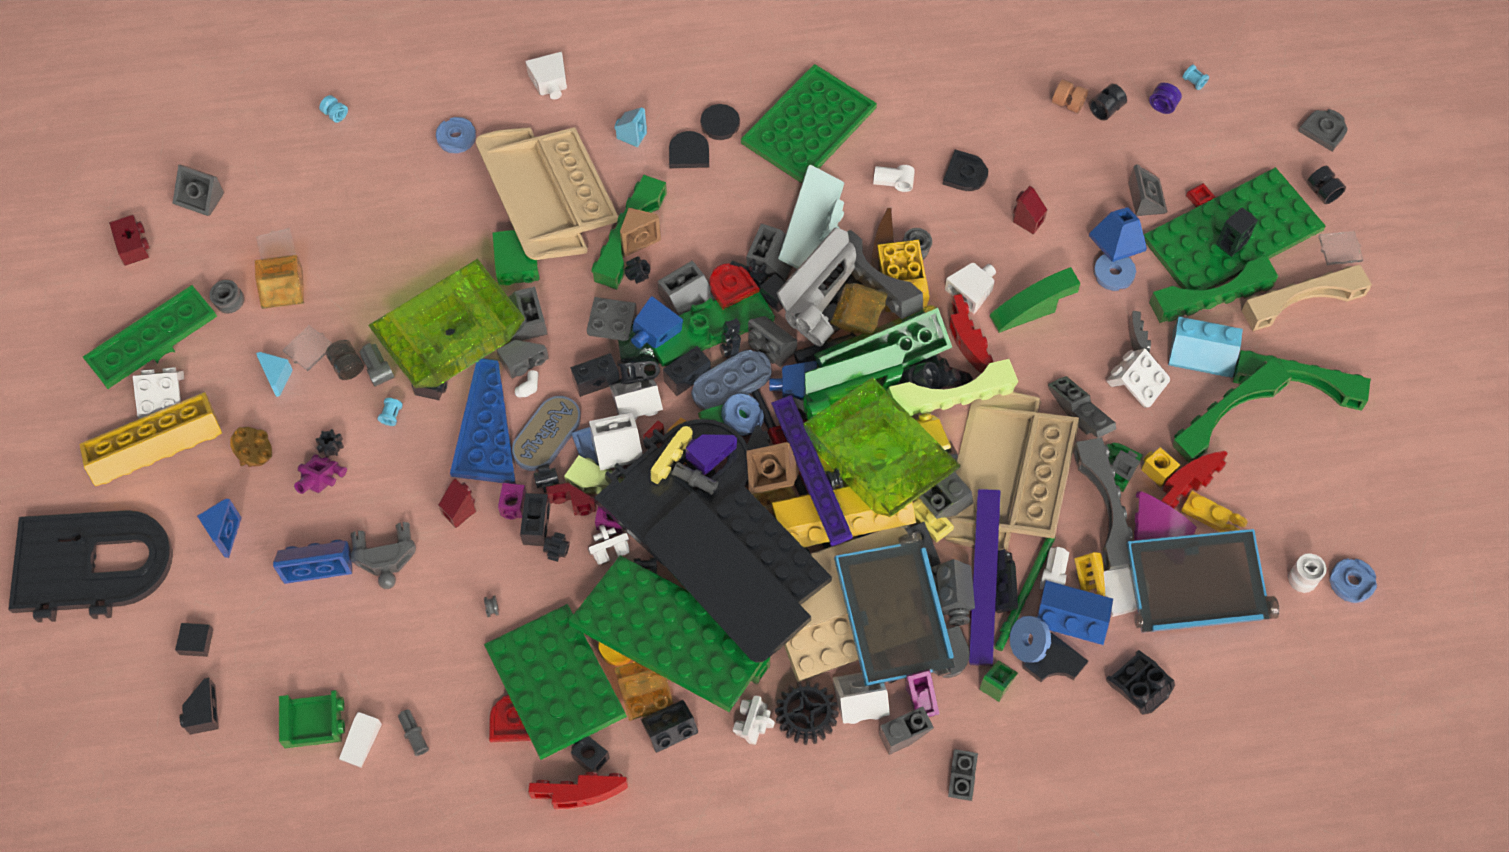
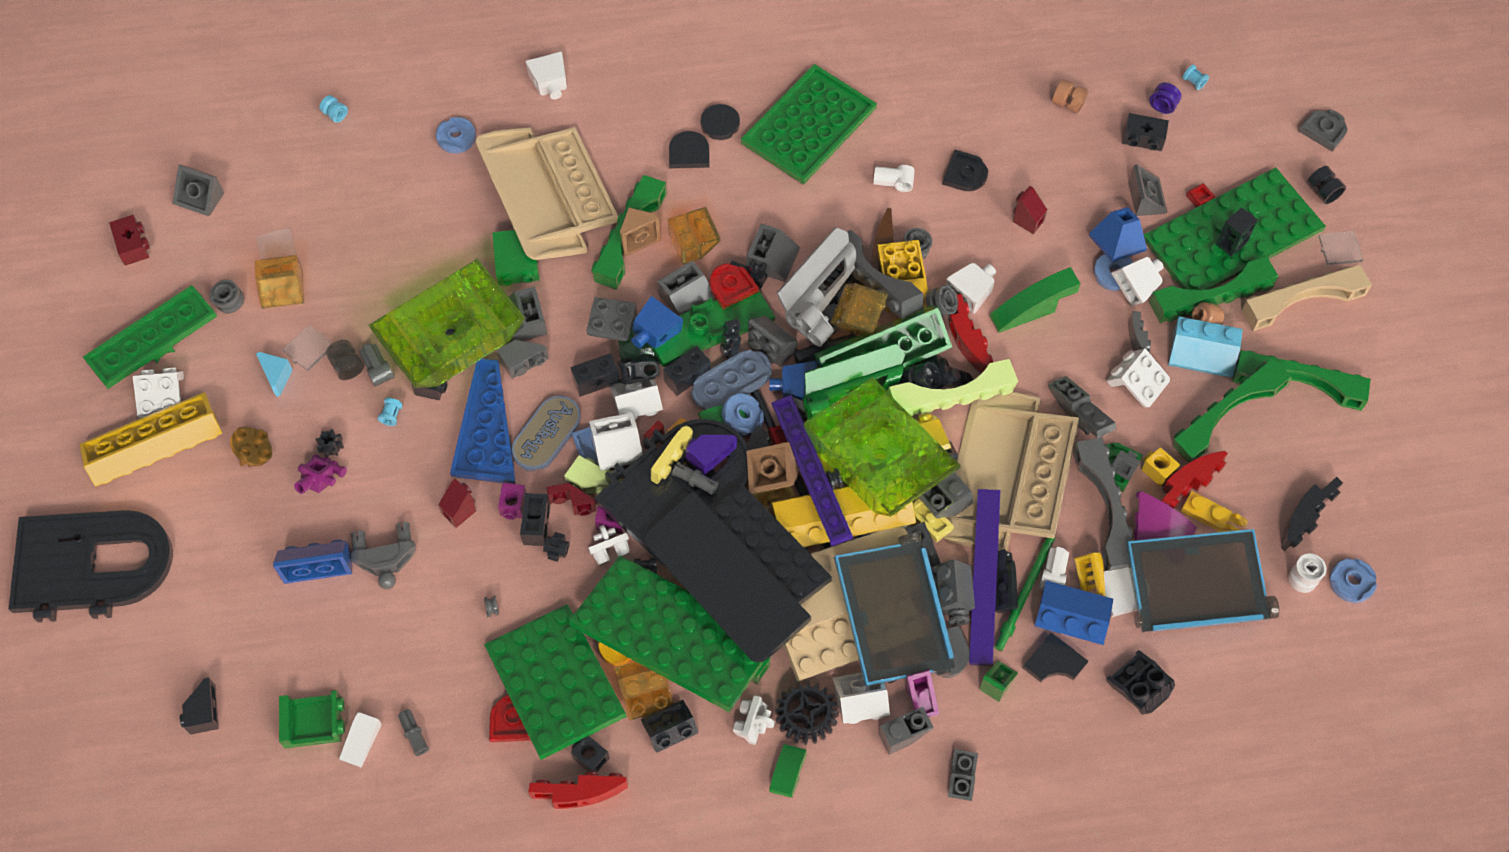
(194, 639): black piece -> none
(222, 525): blue slope -> none
(528, 387): white arm -> none
(546, 477): black gear -> none
(632, 127): medium azure slope -> none
(637, 270): black gear -> none
(693, 234): none -> clear yellow slope
(769, 292): black brick -> none
(787, 770): none -> green slope
(813, 217): light aqua bracket -> none
(943, 298): none -> dark grey wheel
(1019, 639): medium blue tile -> none
(1107, 102): black wheel -> none
(1139, 279): none -> white torso
(1145, 132): none -> black brick
(1208, 313): none -> nougat head
(1307, 513): none -> black slope

